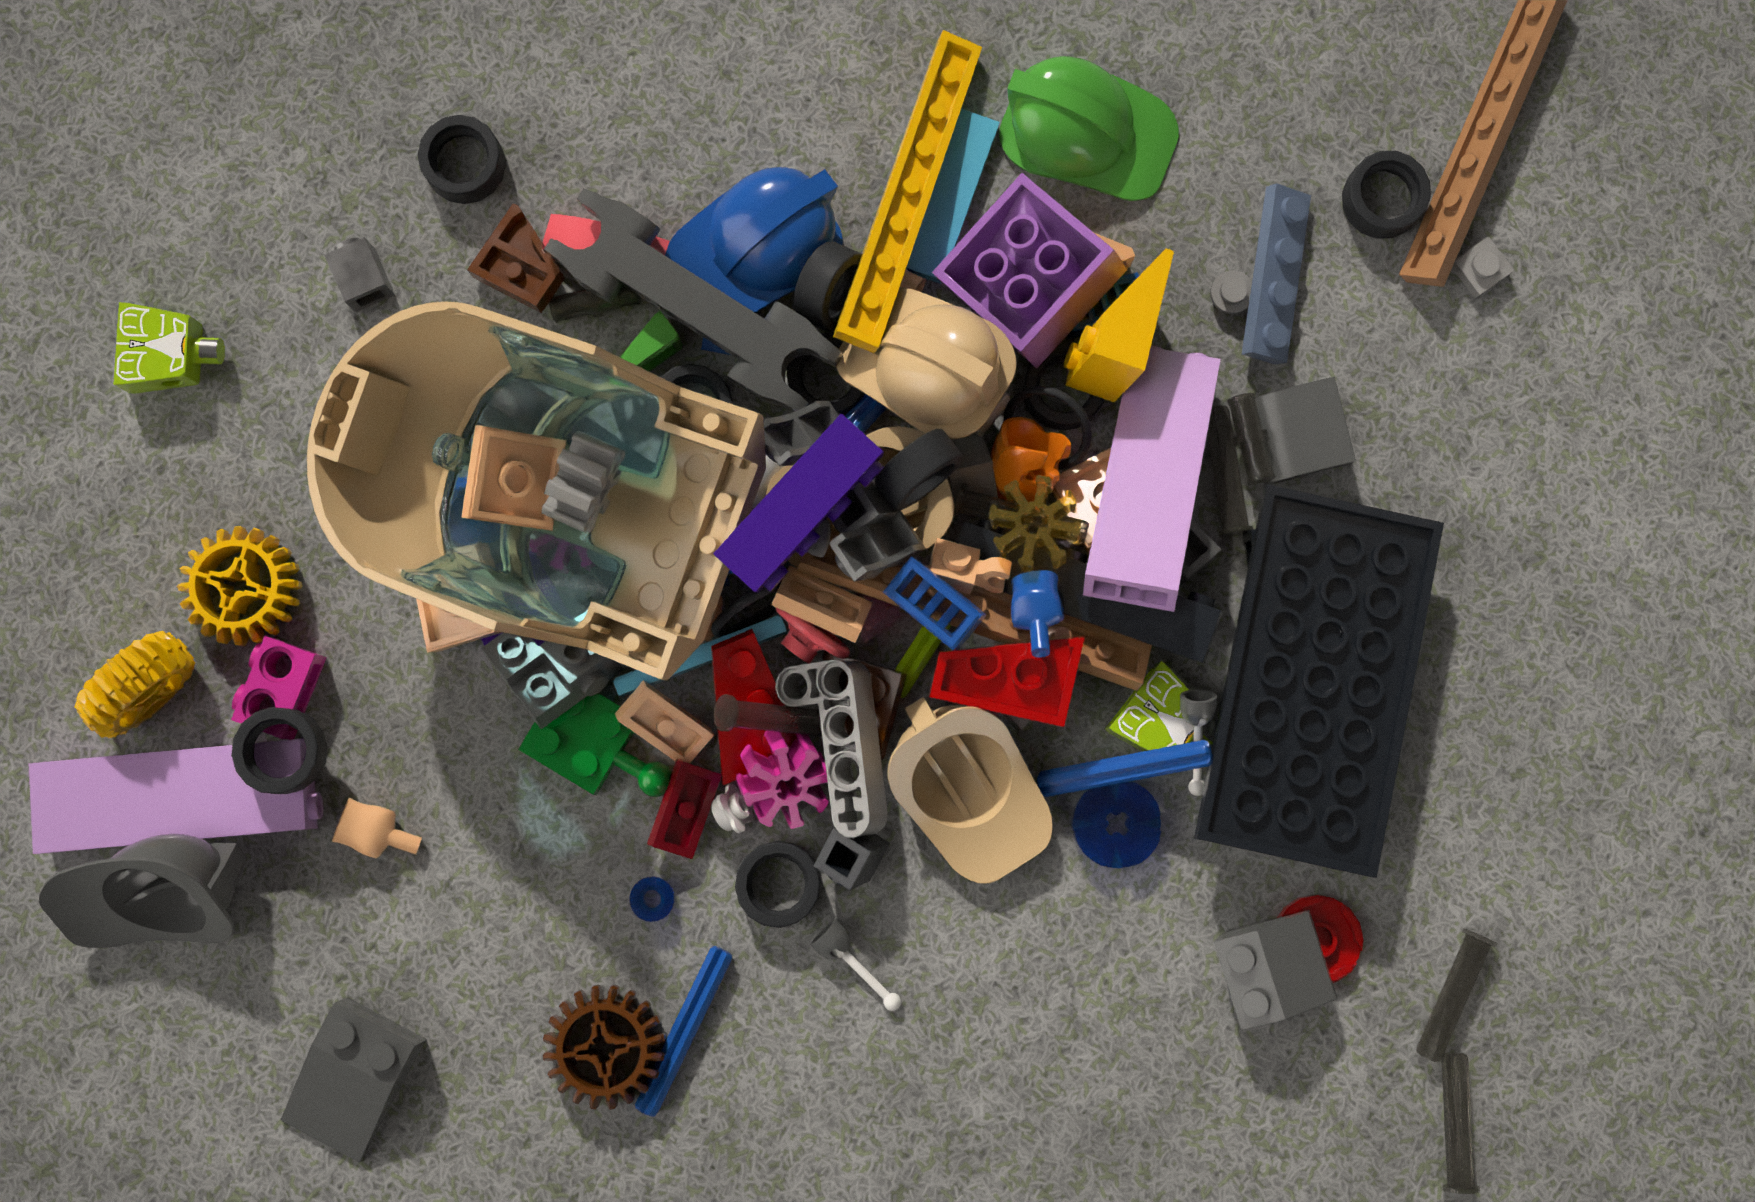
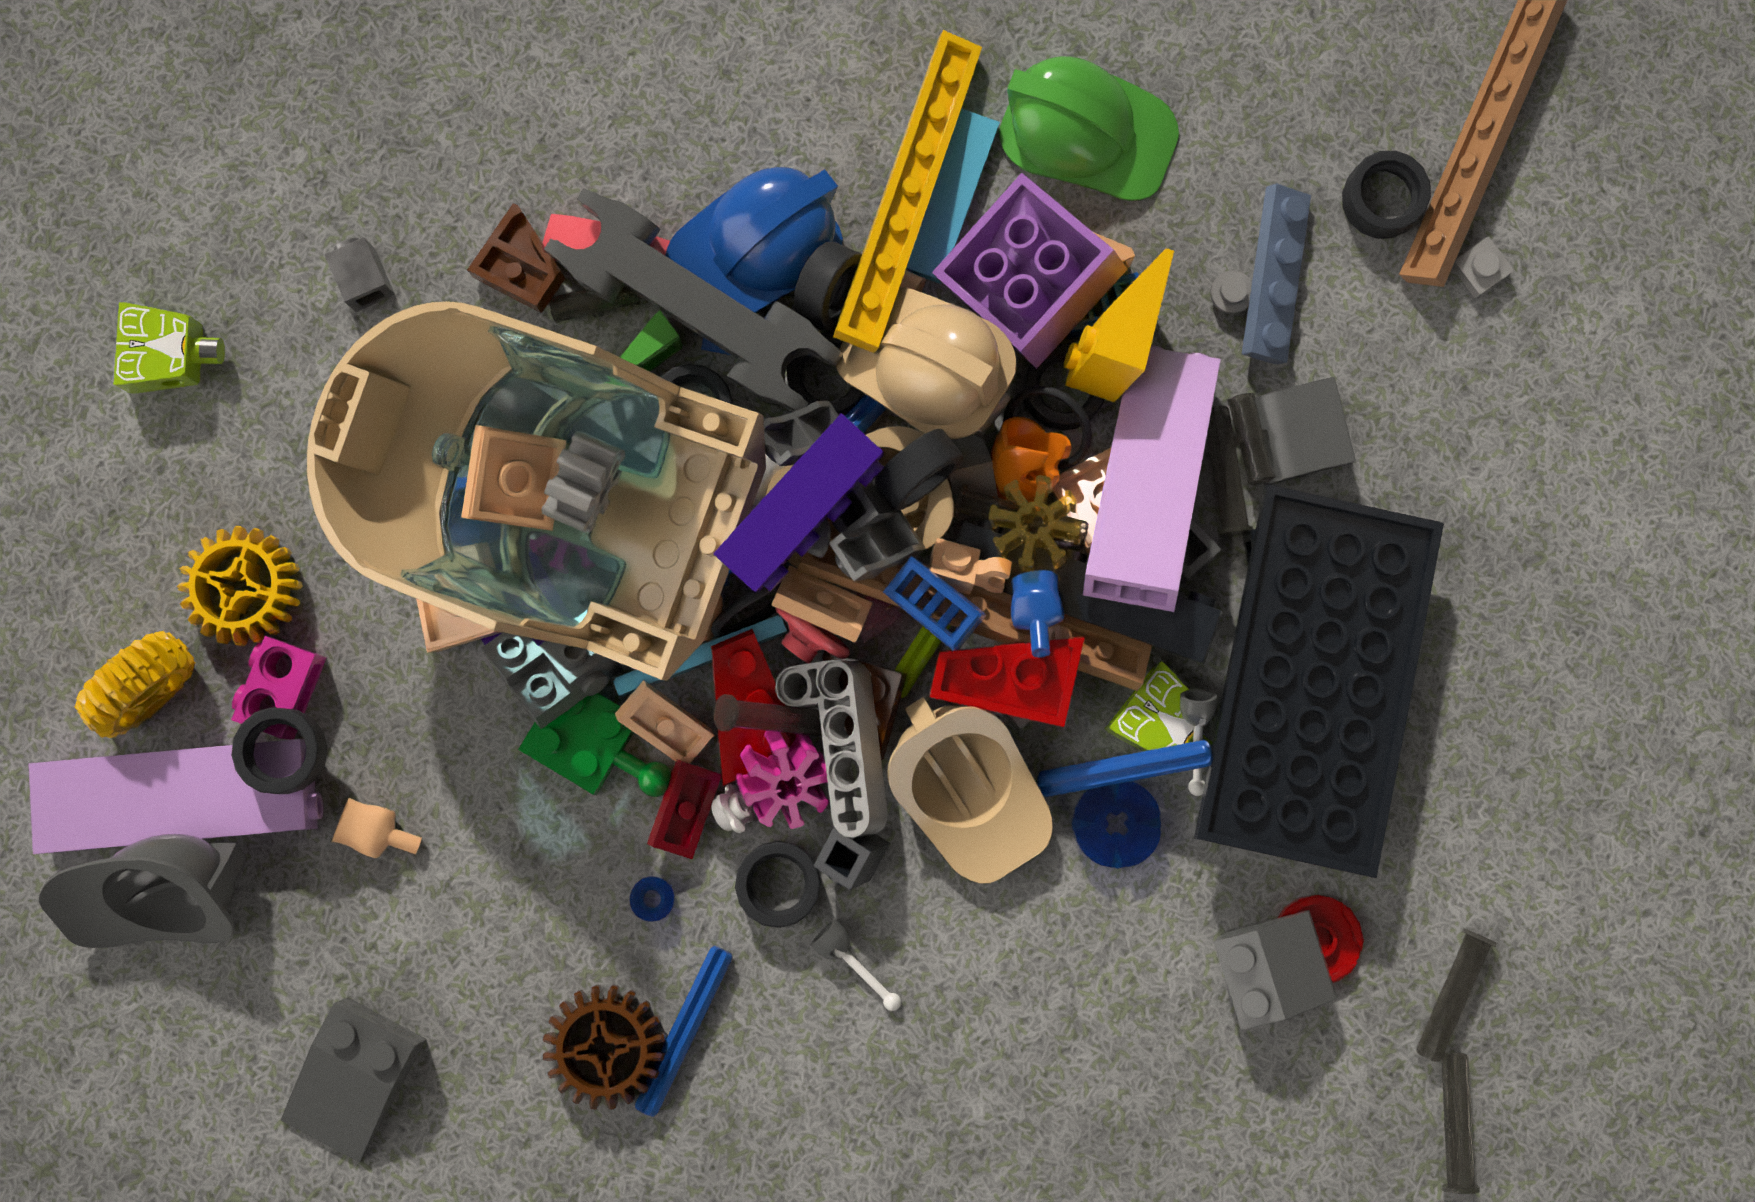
(442, 133): black tyre -> none

